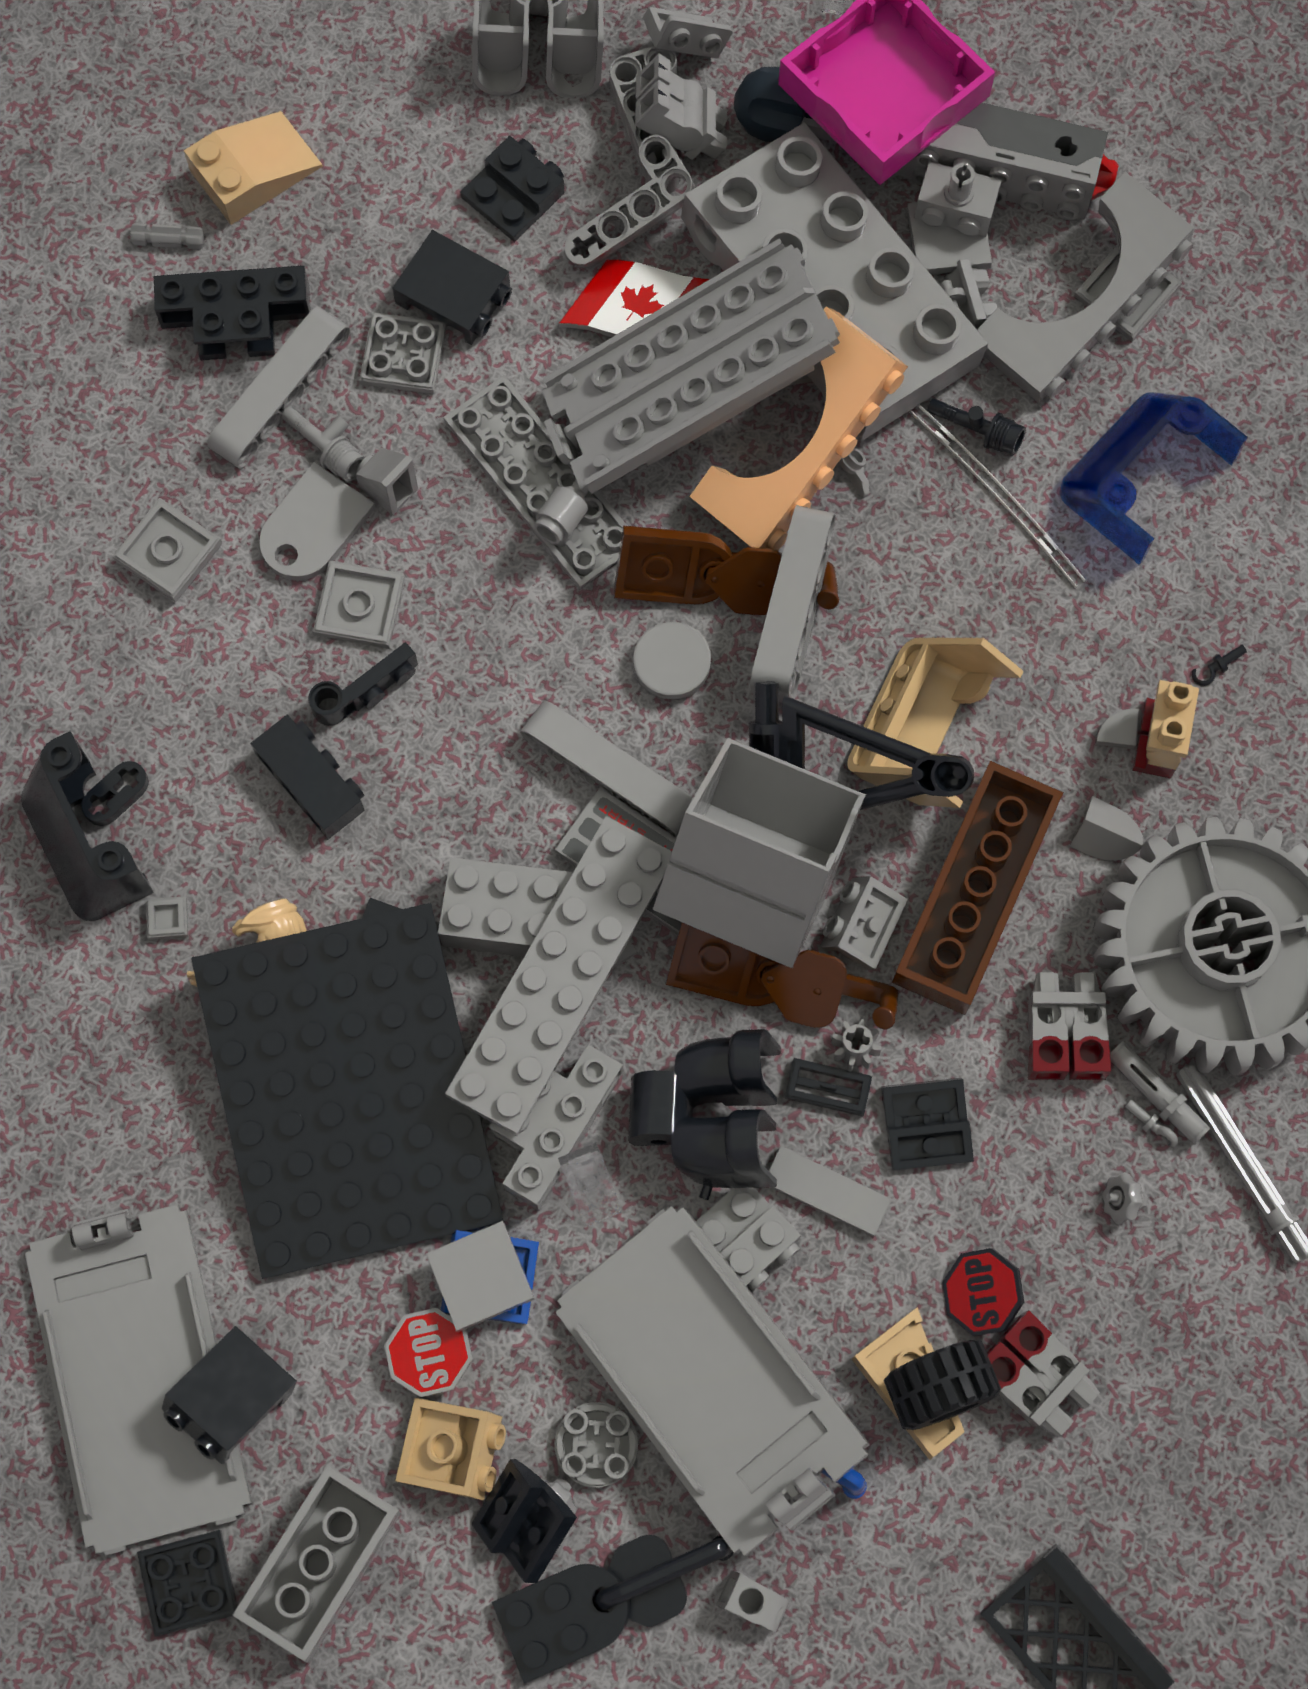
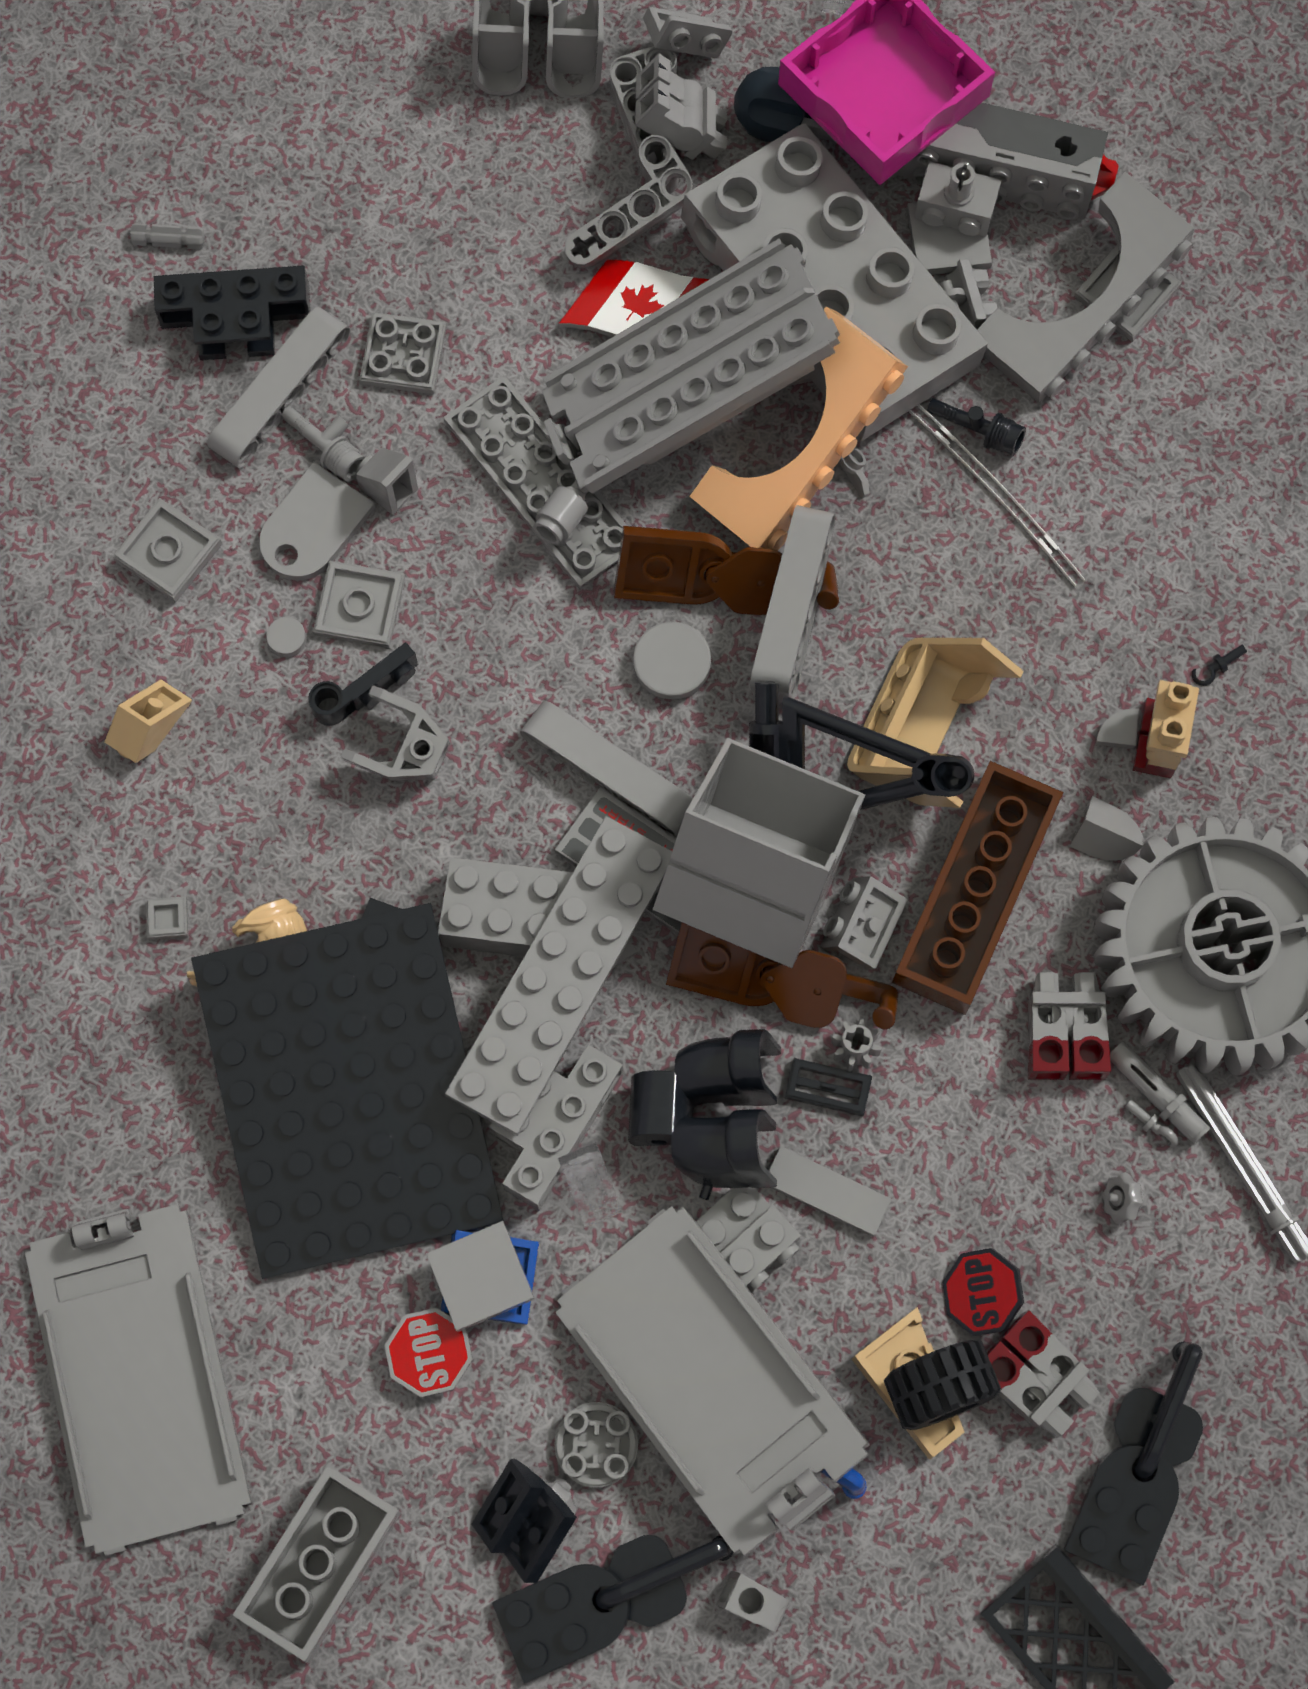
(92, 879): black windscreen -> none
(108, 786): black beam -> none
(146, 720): none -> tan slope
(187, 1583): black tile -> none
(227, 1395): black panel -> none
(250, 163): tan slope -> none
(286, 637): none -> light grey tile
(309, 775): black brick -> none
(421, 732): none -> light grey piece
(451, 1449): tan plate -> none
(453, 286): black panel -> none
(514, 187): black plate -> none
(927, 1123): black slope -> none
(1101, 491): clear blue windscreen -> none
(1128, 1517): none -> black plate

